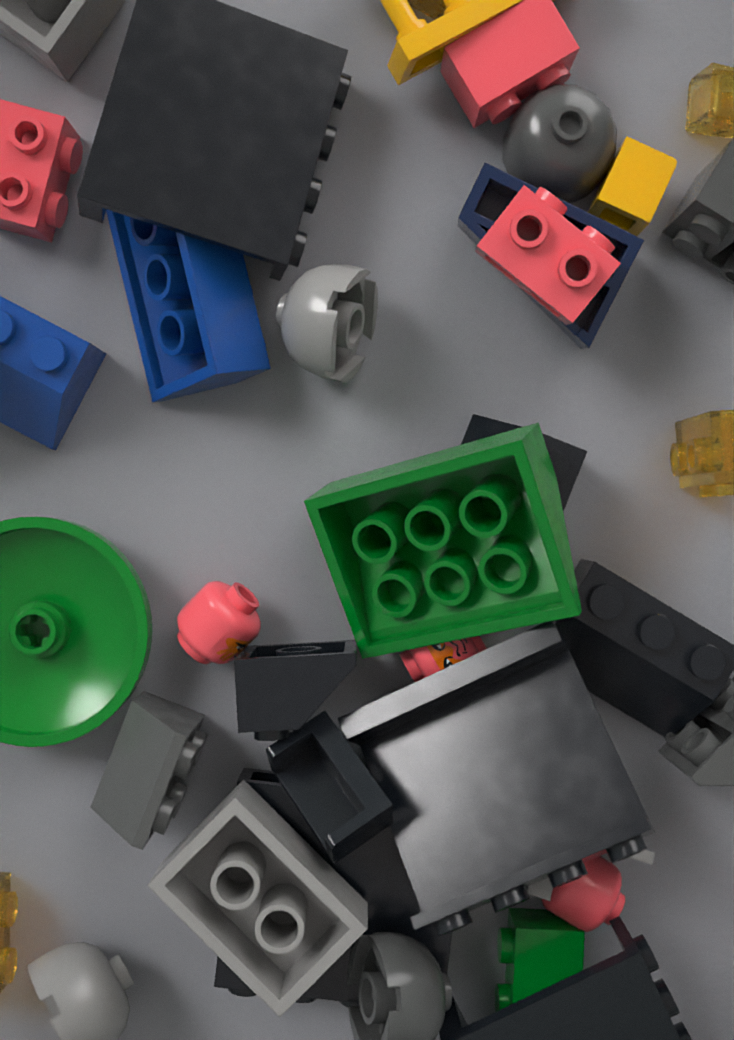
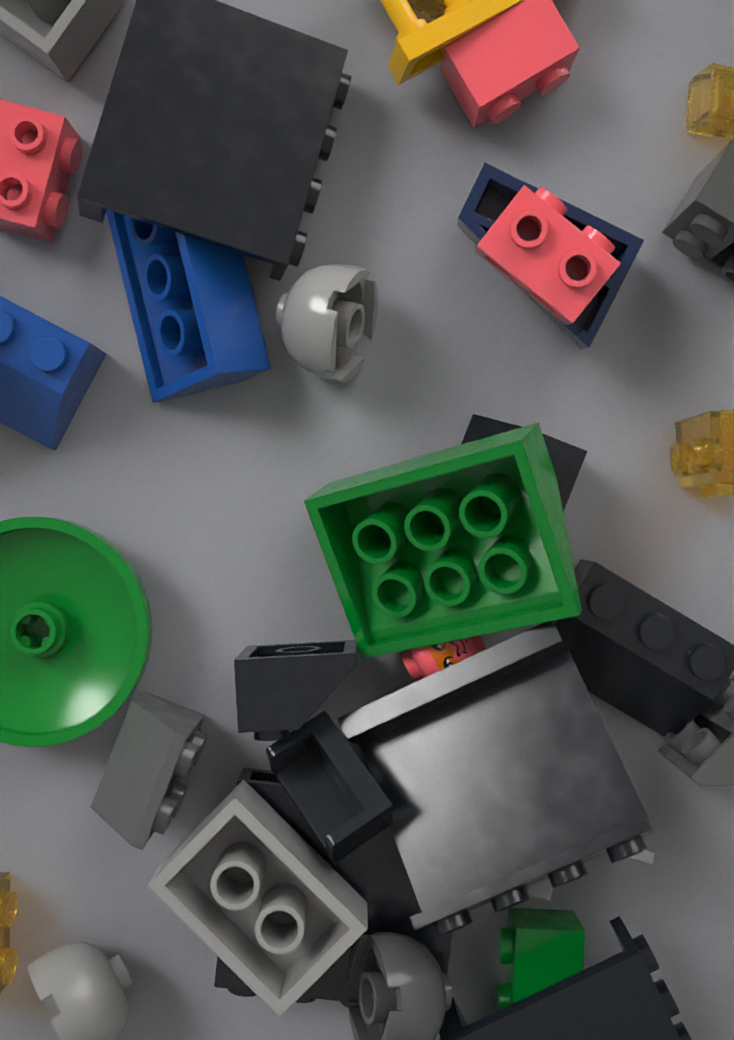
(218, 622): coral head -> none
(561, 141): dark grey cylinder -> none
(591, 898): coral head -> none
(633, 186): yellow panel -> none

